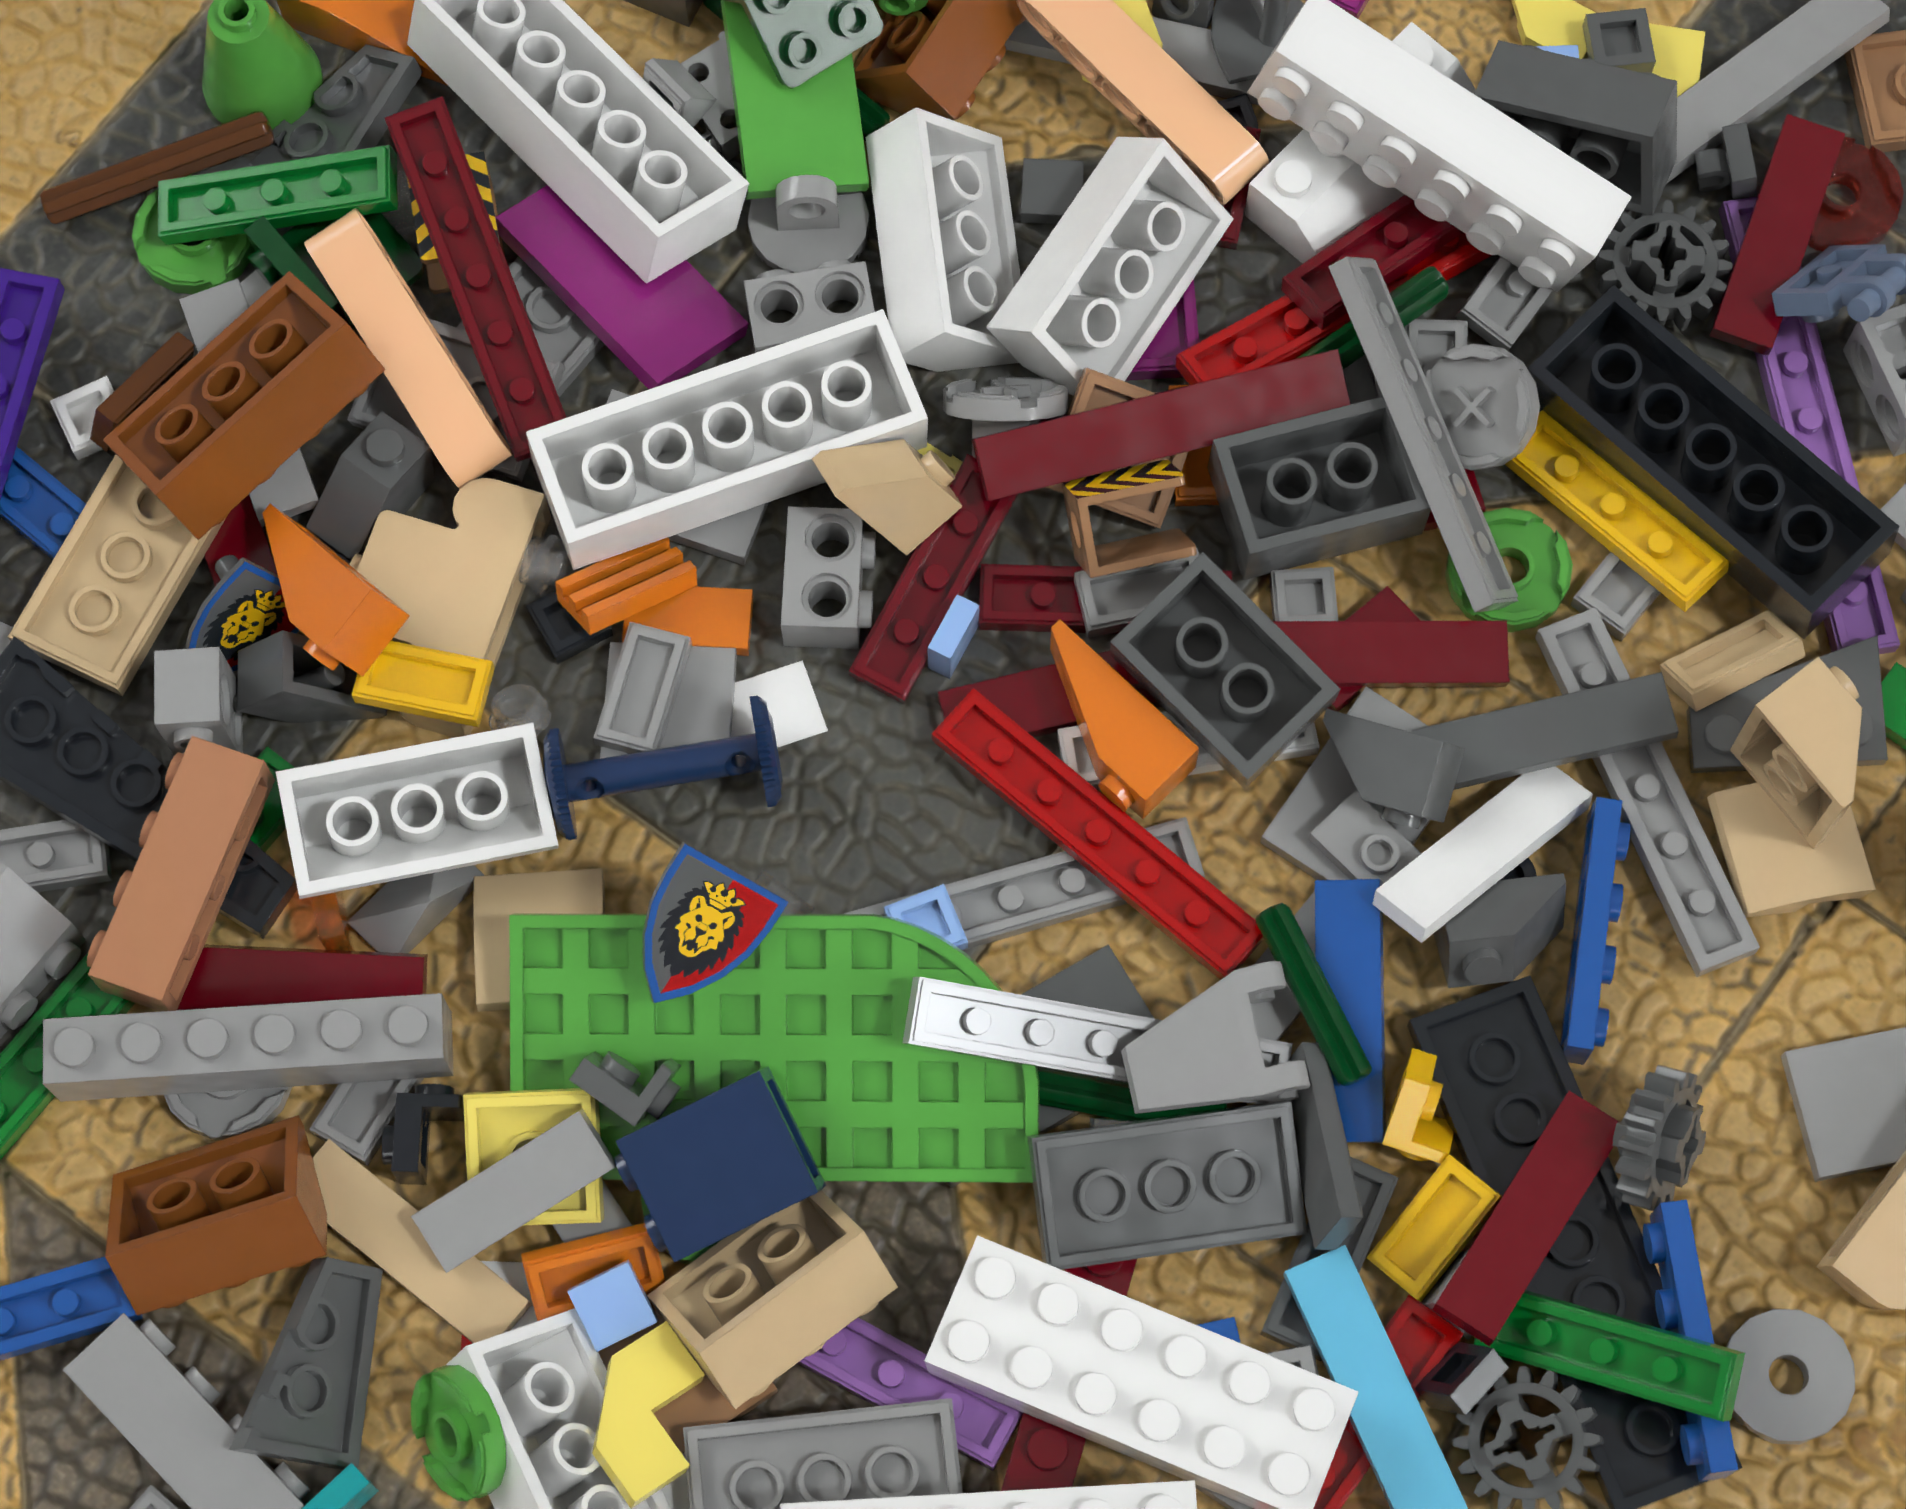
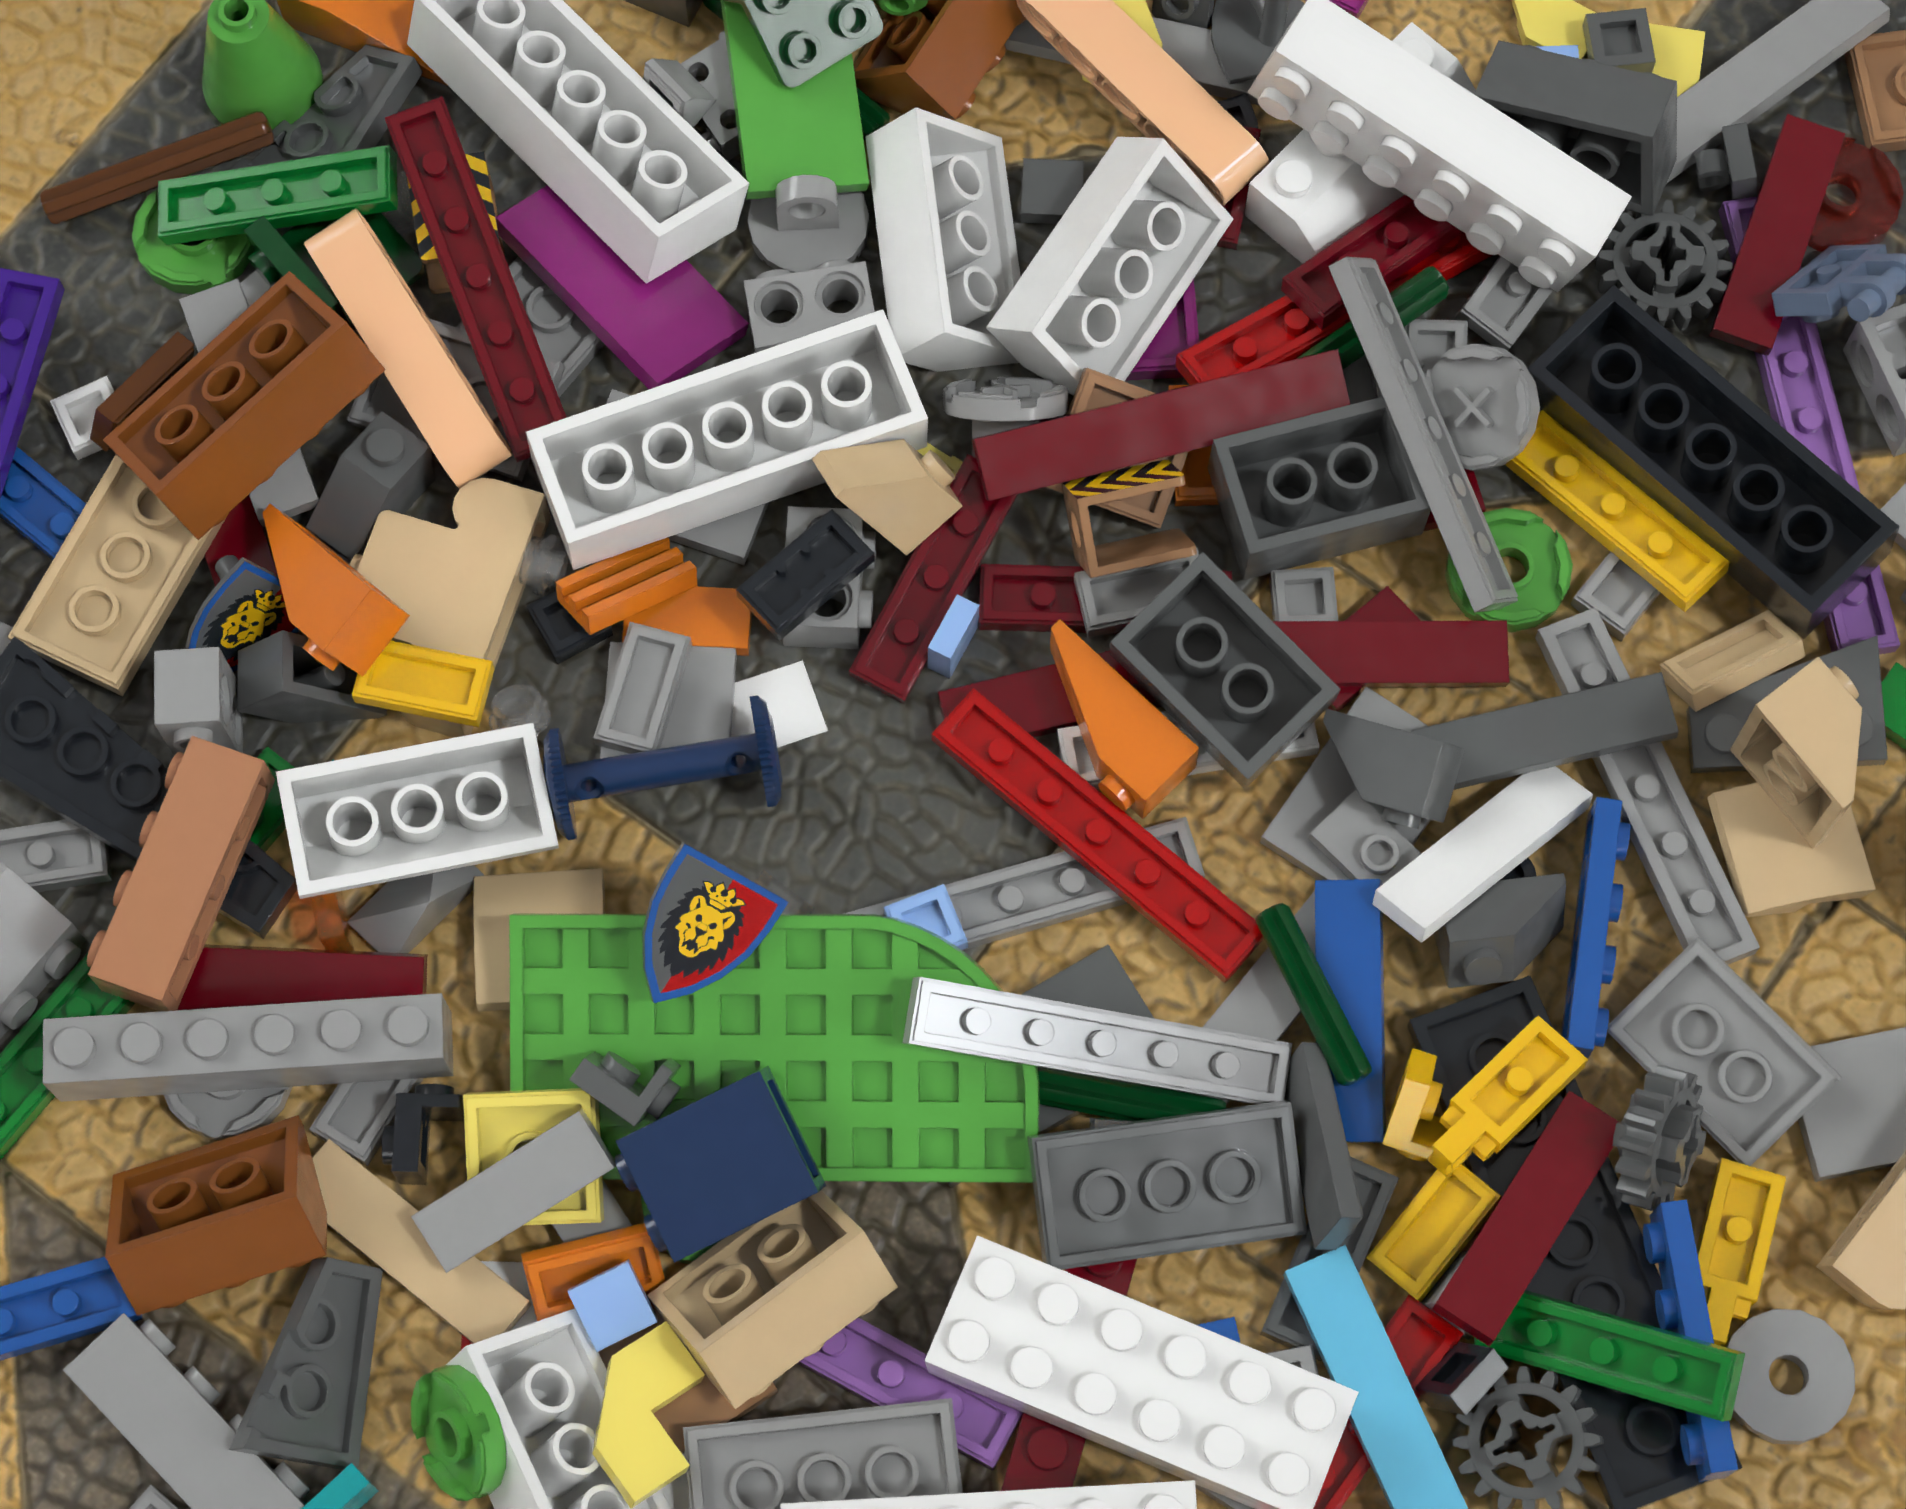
(805, 574): none -> black plate
(1212, 1050): light grey flag -> none
(1506, 1095): none -> yellow hinge
(1736, 1240): none -> yellow hinge
(1746, 1057): none -> light grey tile

